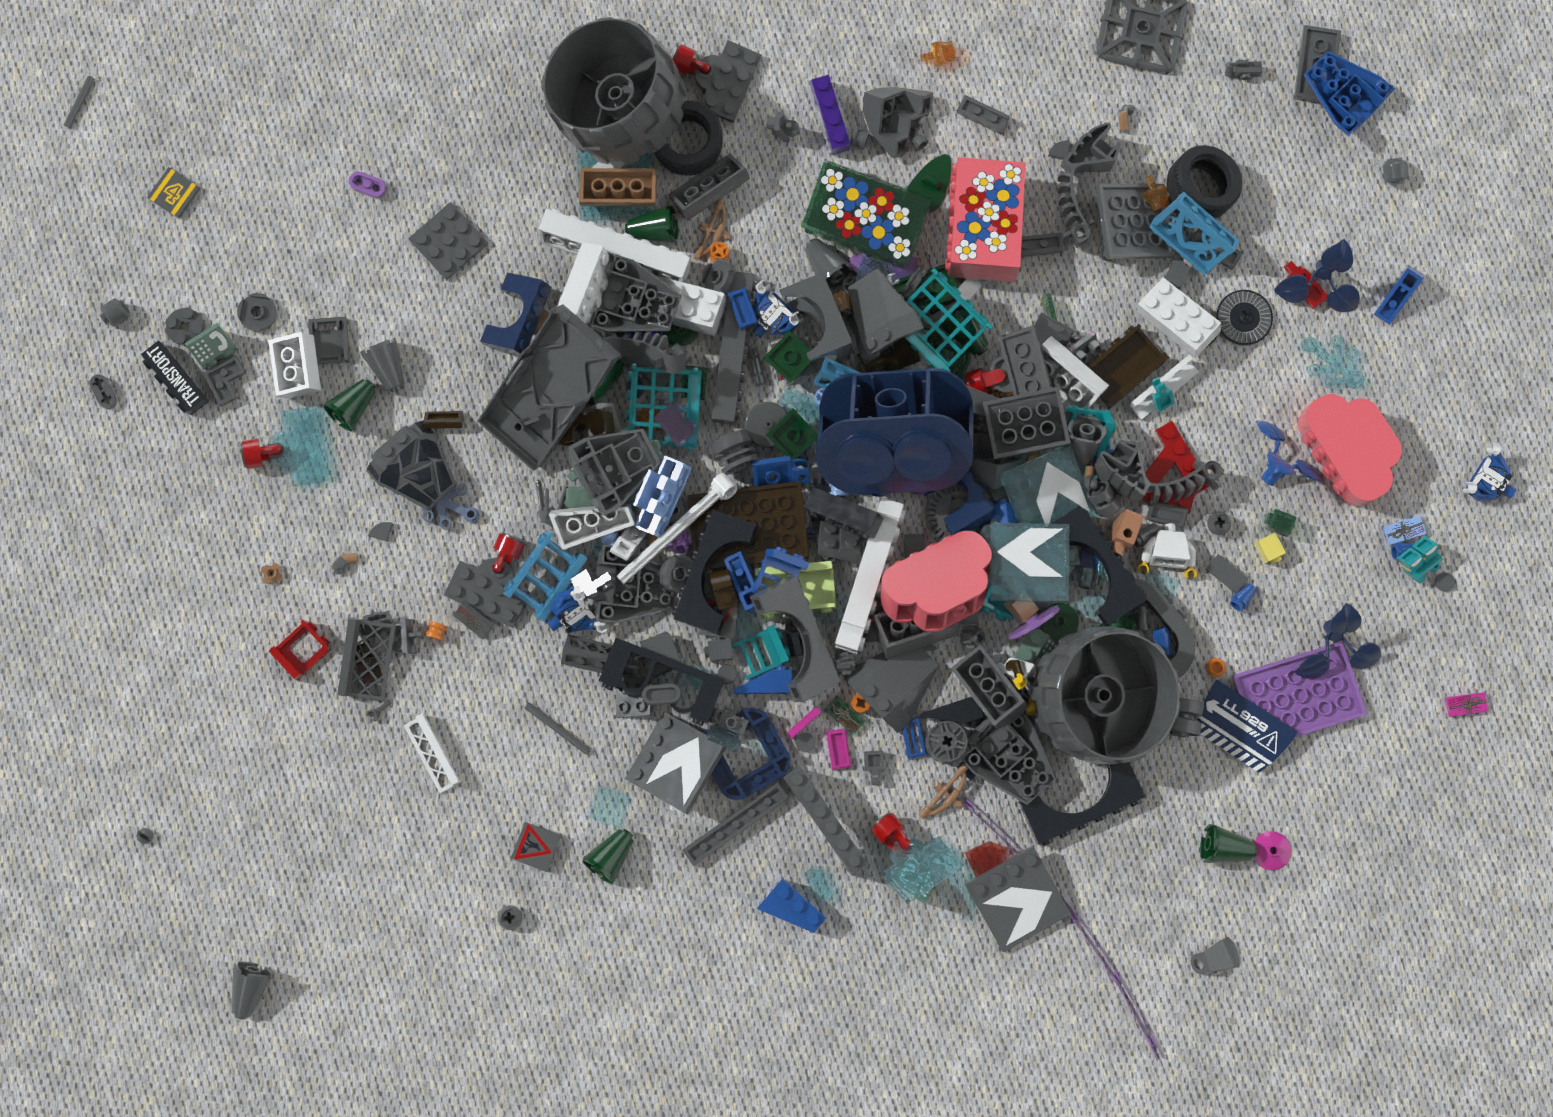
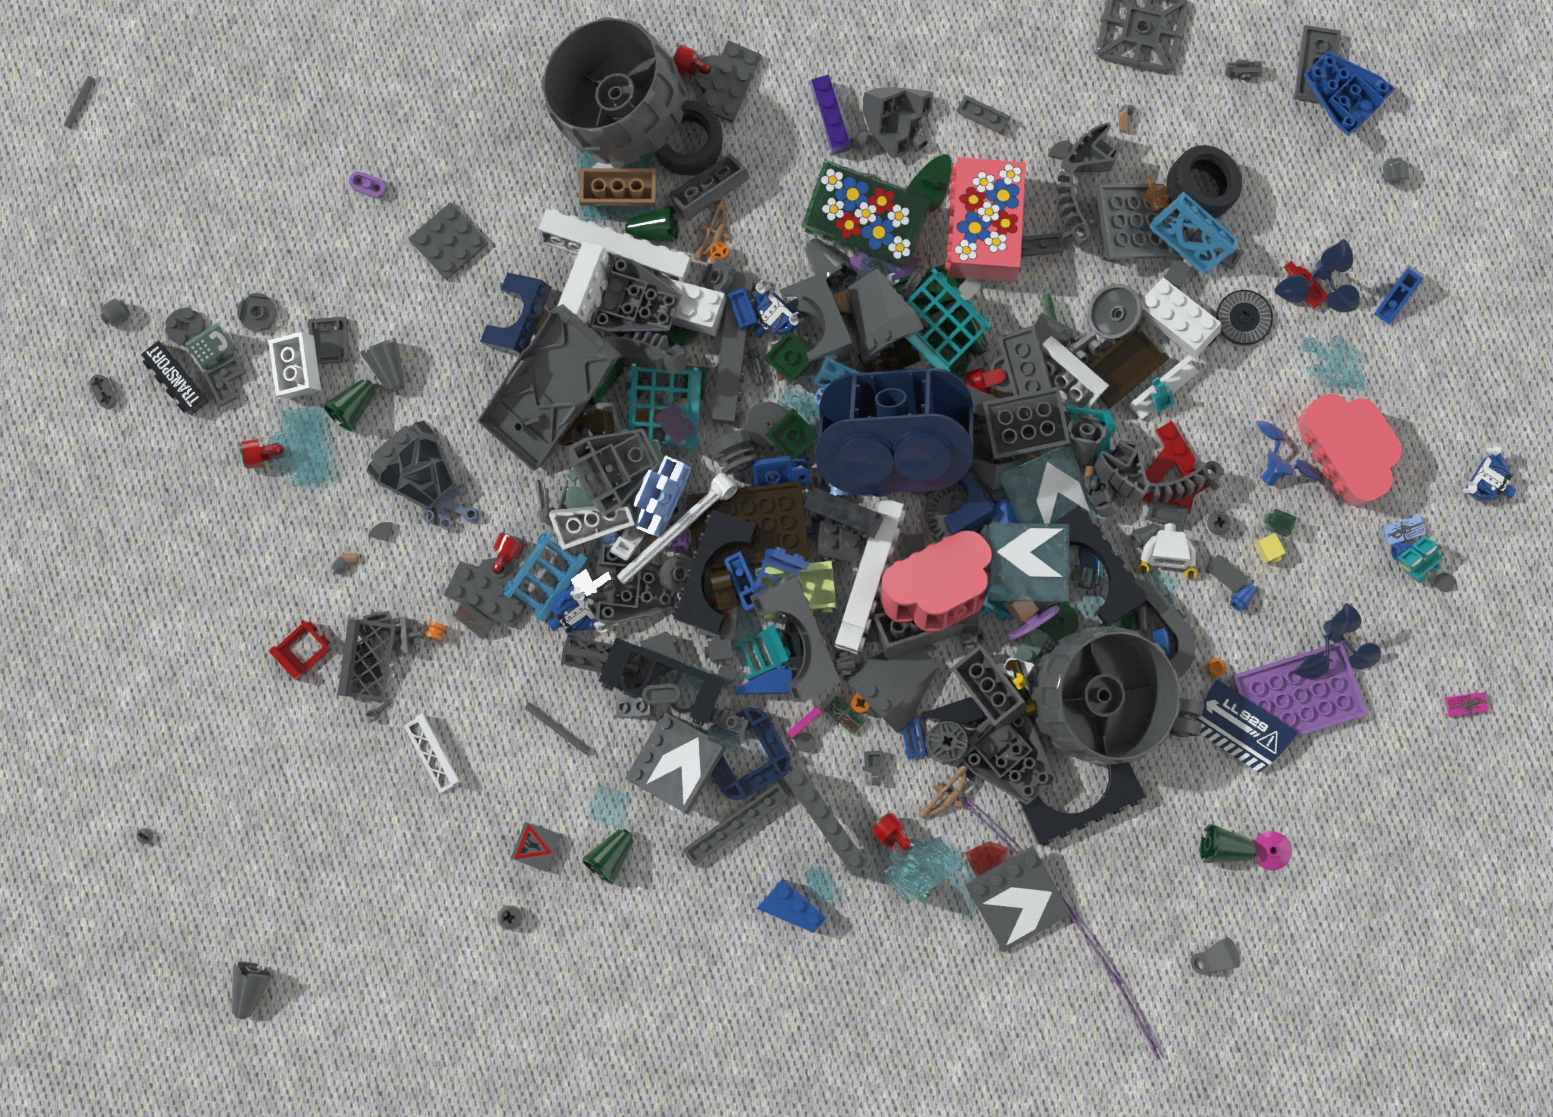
(173, 193): dark grey tile -> none
(276, 573): medium nougat plate -> none
(443, 419): dark brown tile -> none
(783, 127): dark grey hips -> none
(838, 749): dark pink tile -> none
(940, 53): clear orange piece -> none
(1108, 304): none -> dark grey dish
(1124, 531): nougat torso -> none

